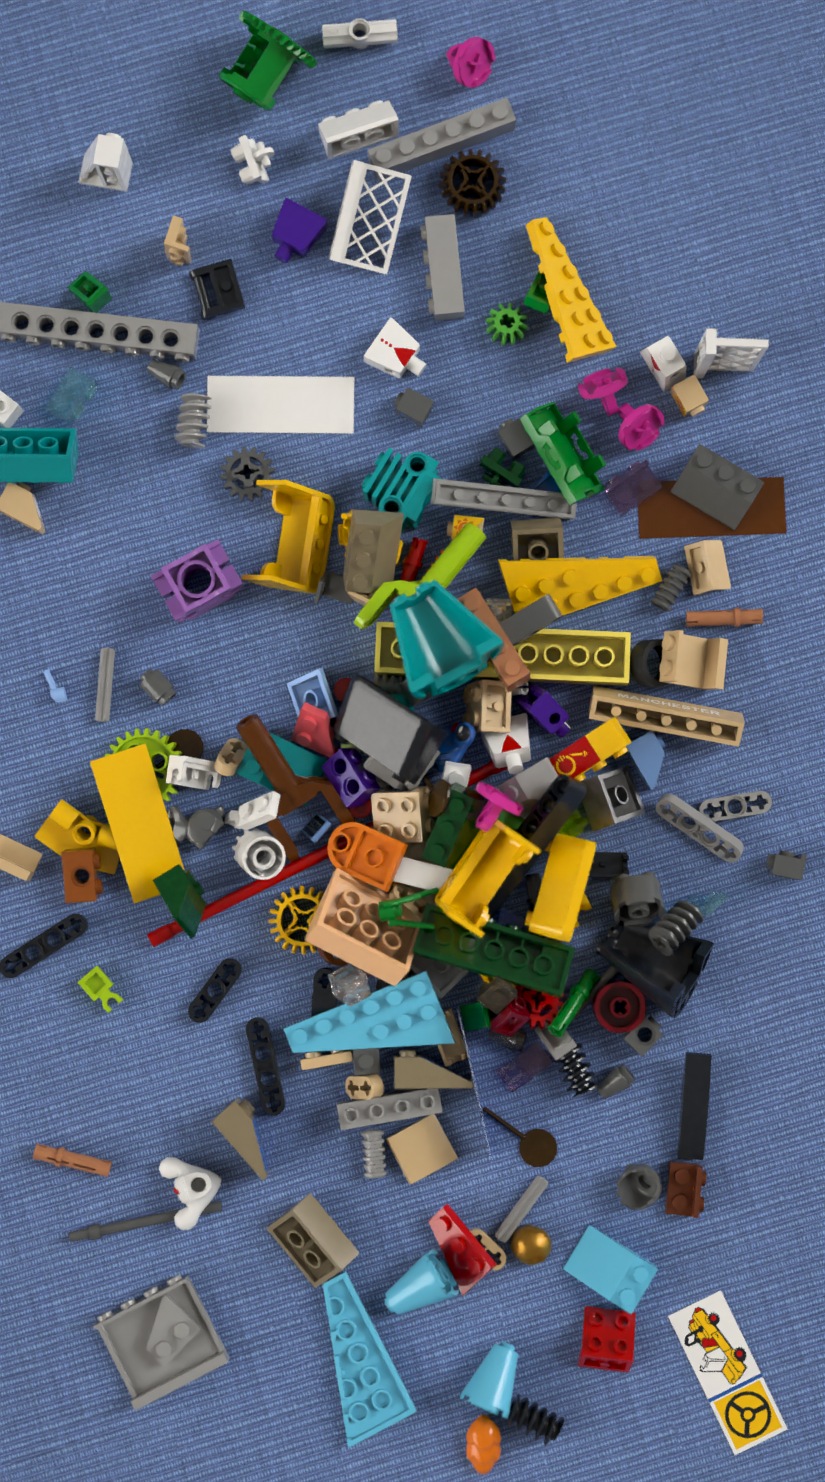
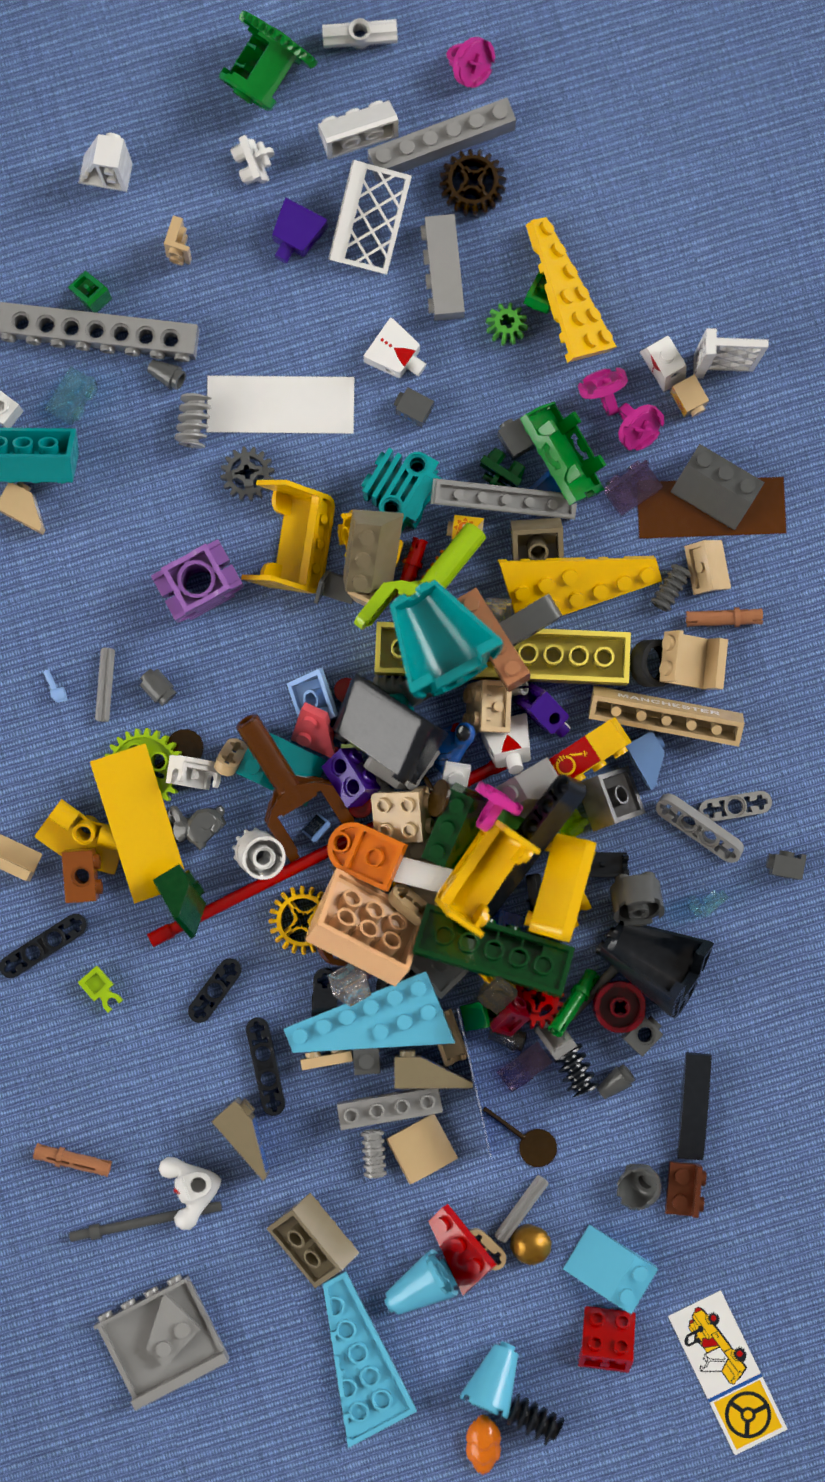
(225, 288): black plate -> none
(254, 812): white hinge -> none
(359, 1086): tan beam -> none
(392, 909): green plant -> none
(675, 926): dark grey piece -> none

